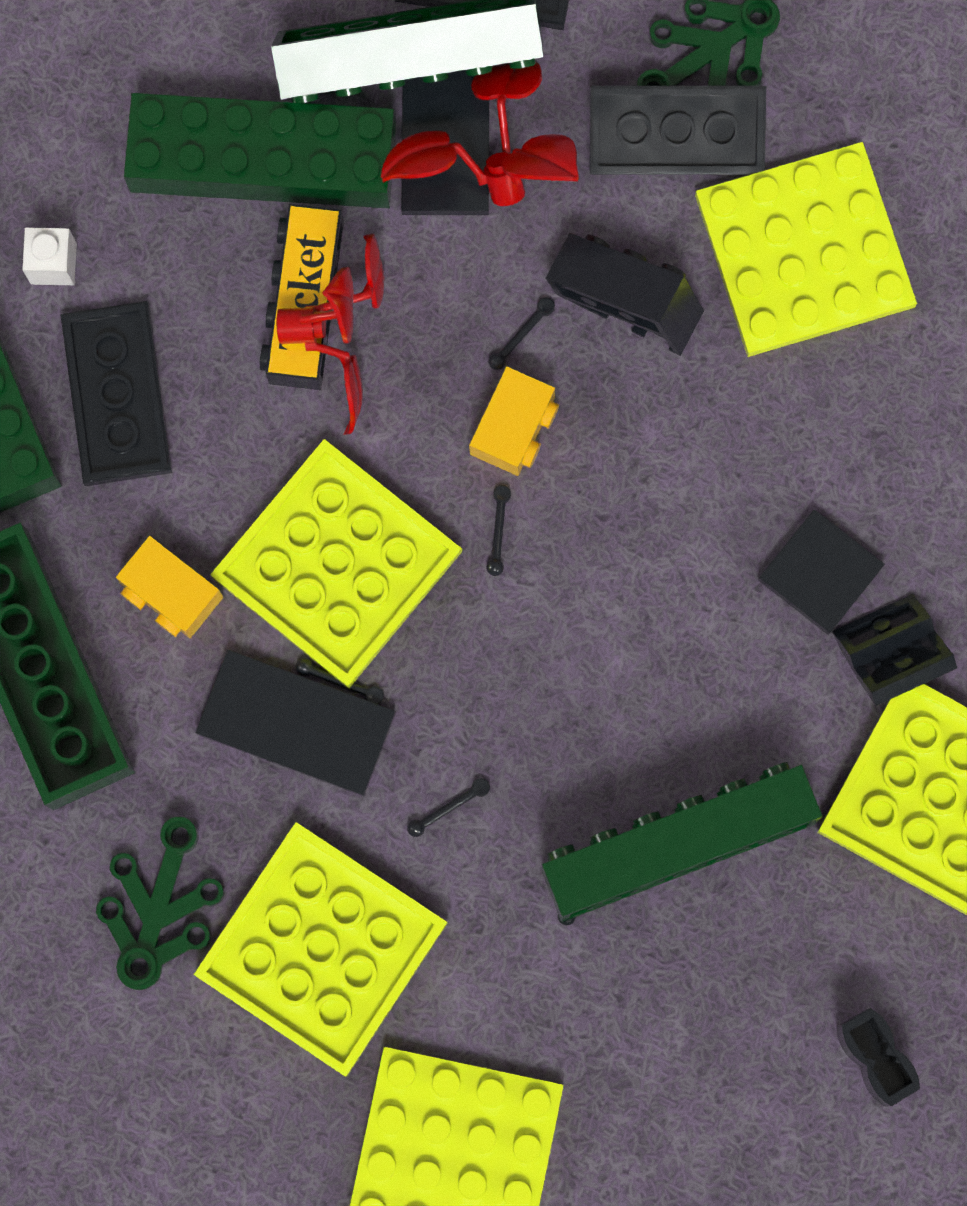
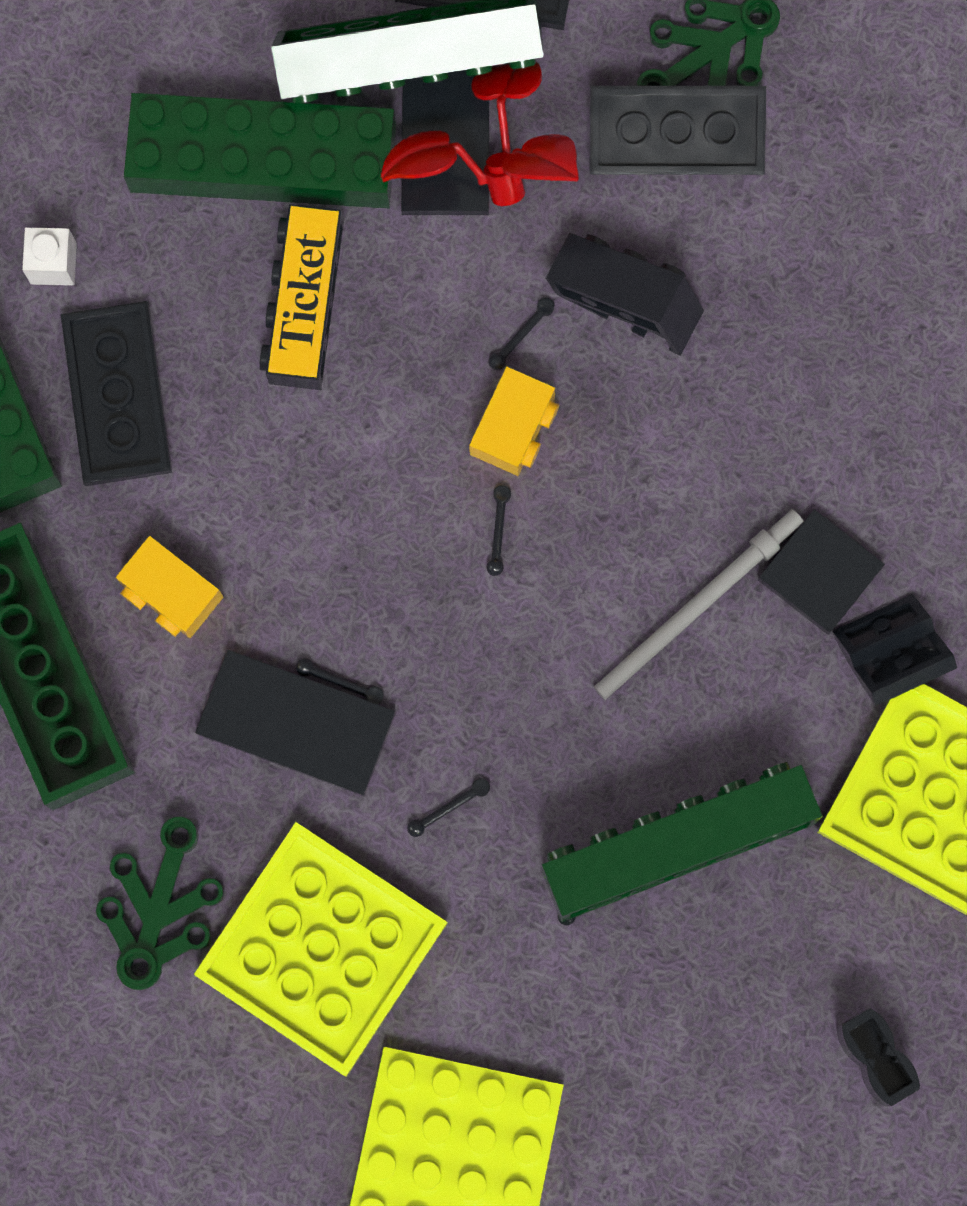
(309, 323): red plant -> none
(336, 563): neon yellow plate -> none
(762, 546): none -> light grey bar
(805, 249): neon yellow plate -> none

